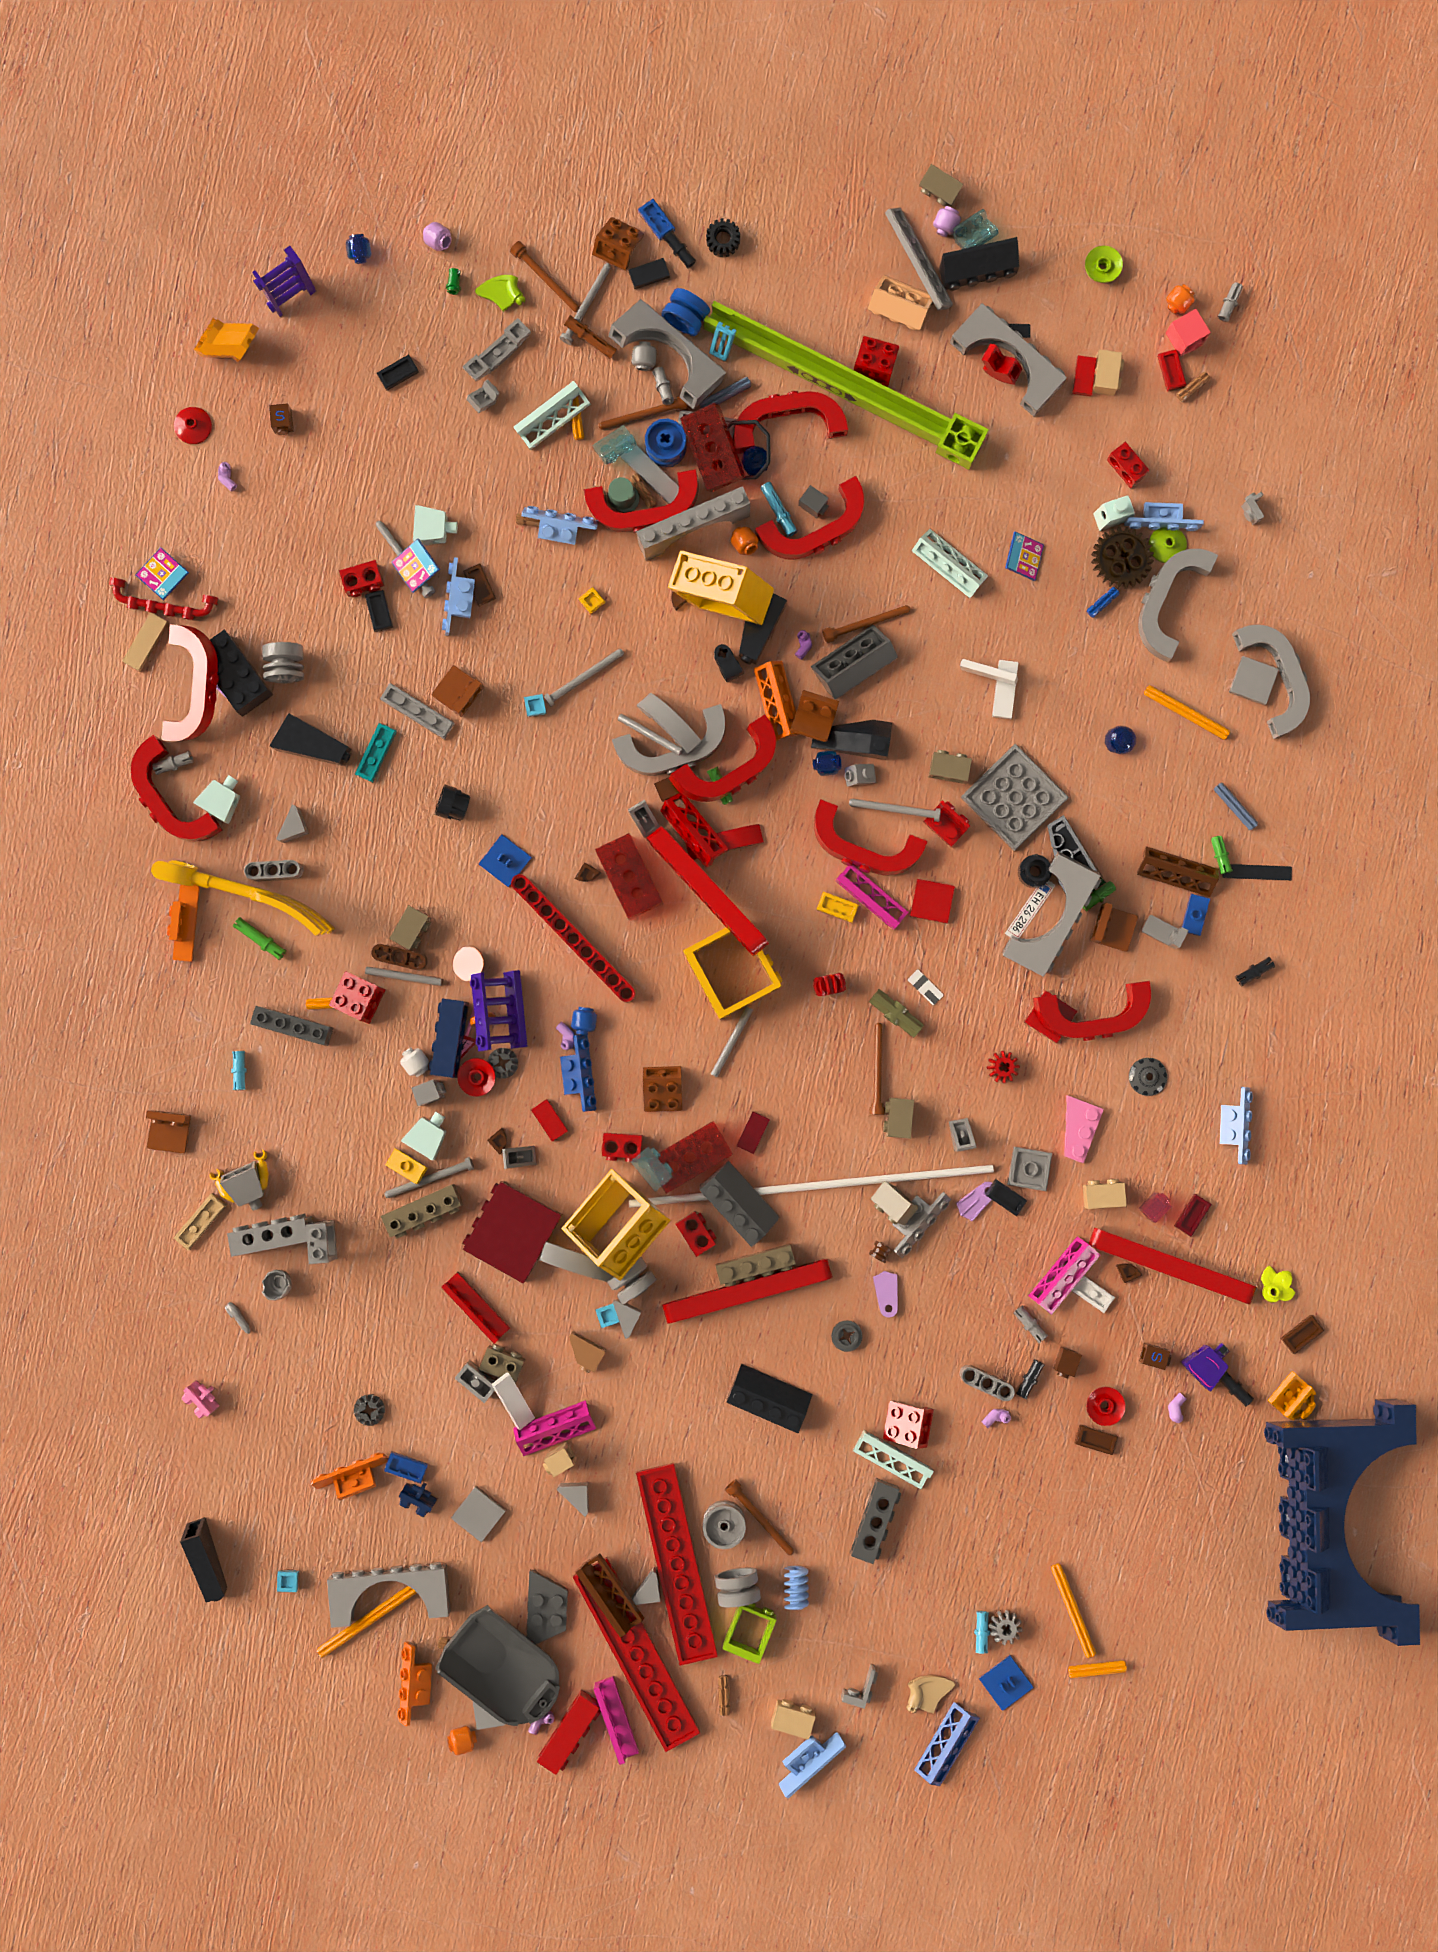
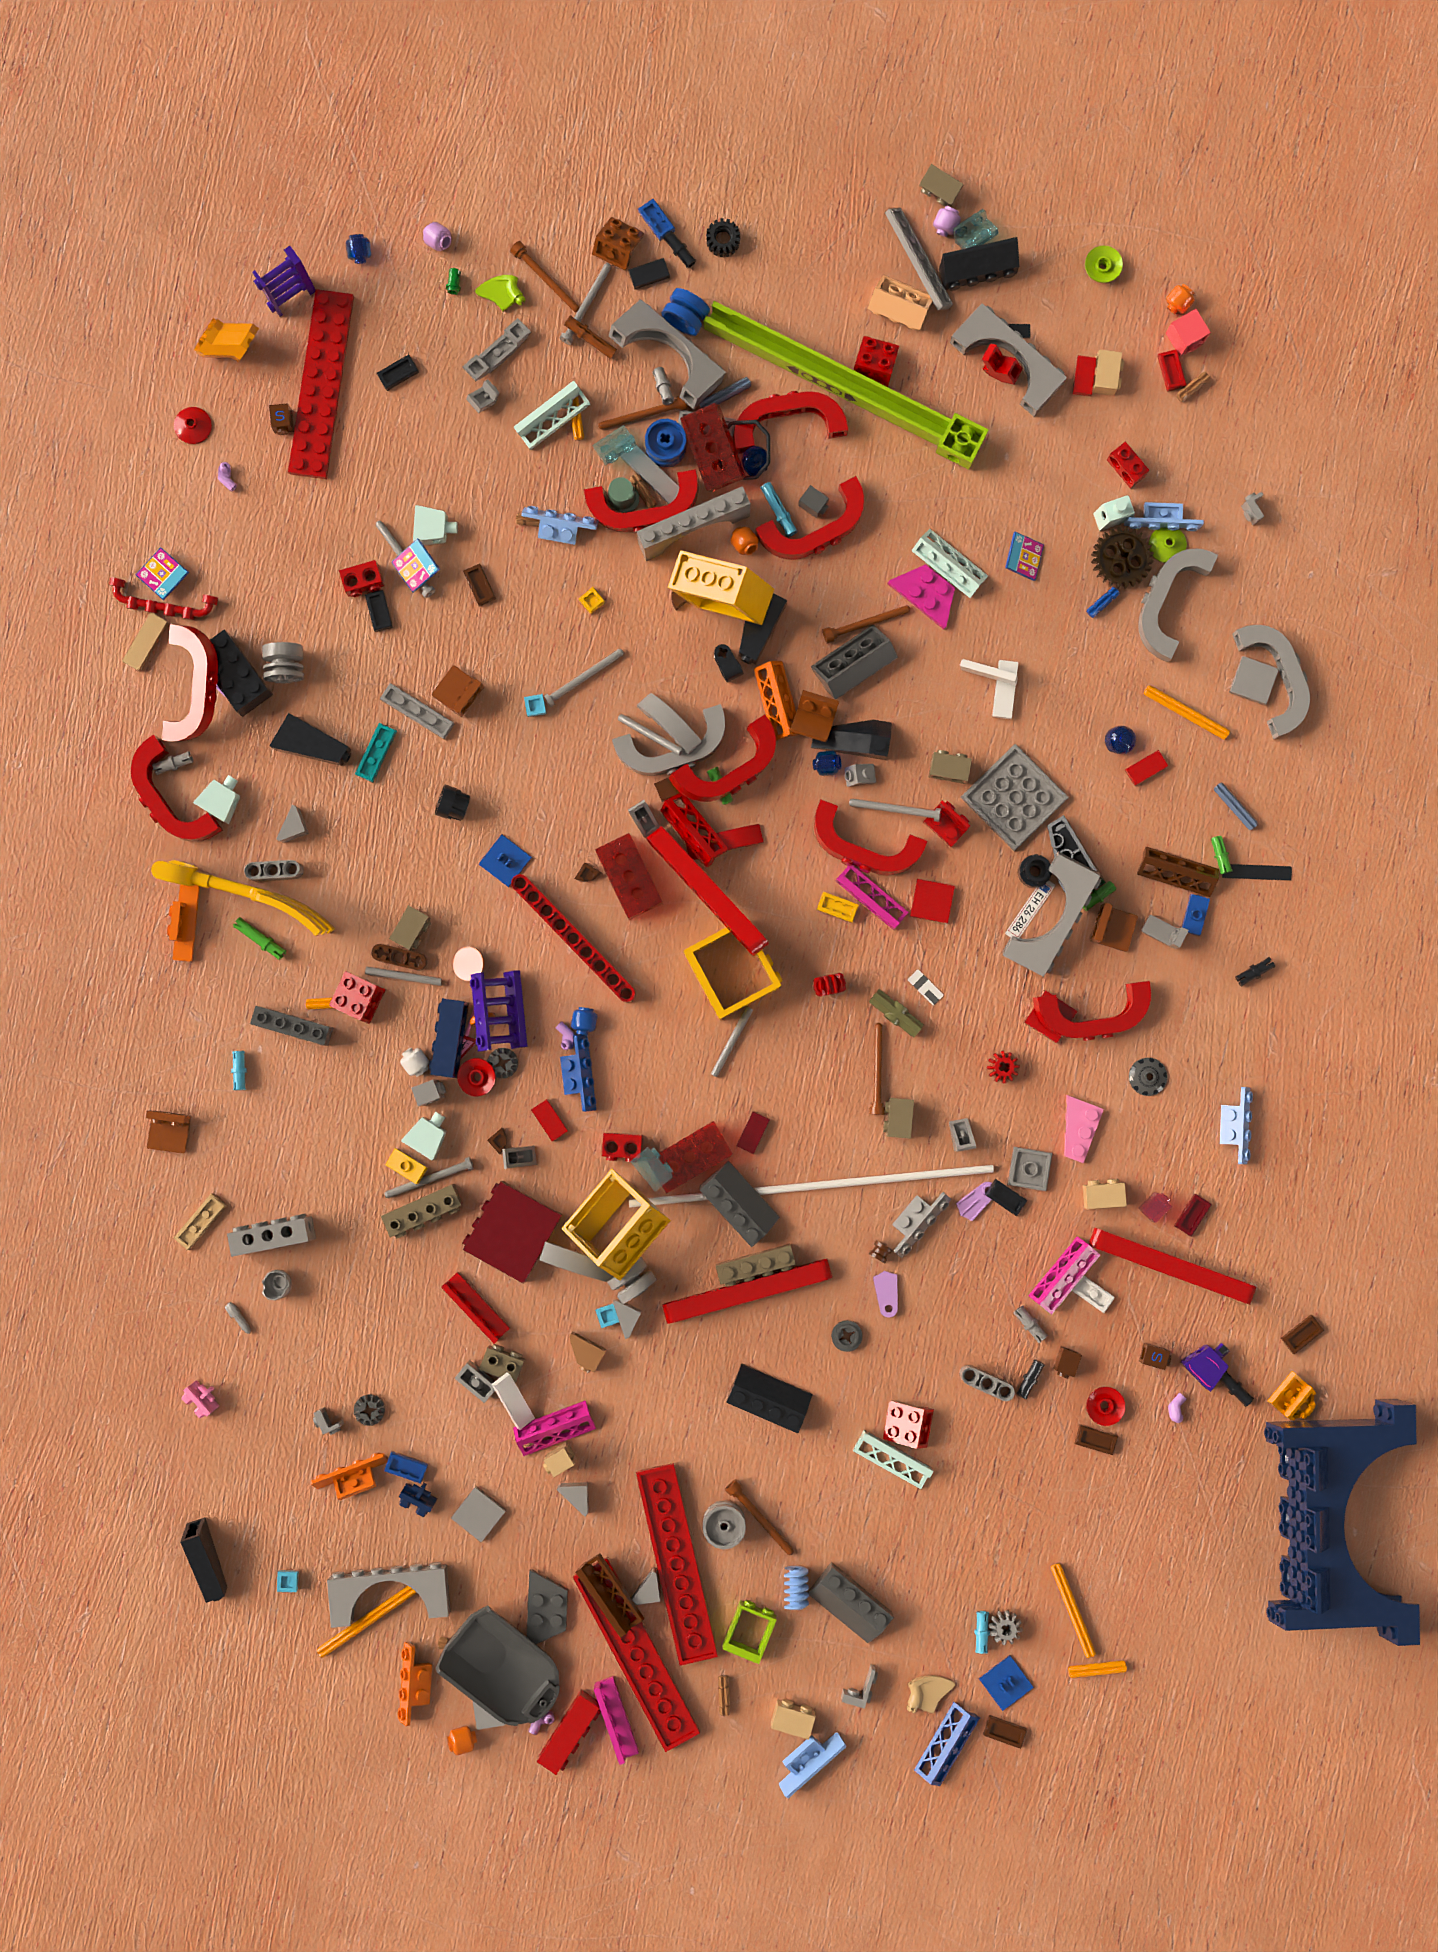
(245, 1183): light grey torso -> none
(321, 384): none -> red plate
(322, 1241): light grey window -> none
(322, 1420): none -> light grey bracket
(459, 598): light blue bracket -> none
(644, 356): light grey head -> none
(662, 1089): dark orange bracket -> none
(692, 1235): red brick -> none
(726, 331): medium azure tile -> none
(737, 1587): light grey wheel -> none
(805, 644): medium lavender arm -> none
(850, 1603): none -> dark grey slope
(870, 1552): dark grey brick -> none
(894, 1203): brick -> none
(926, 592): none -> dark pink wing
(996, 1415): lavender arm -> none
(1005, 1731): none -> reddish brown tile
(1128, 1272): reddish brown tile -> none
(1146, 767): none -> red tile
(1230, 302): light grey axle -> none
(1279, 1283): neon yellow plate -> none

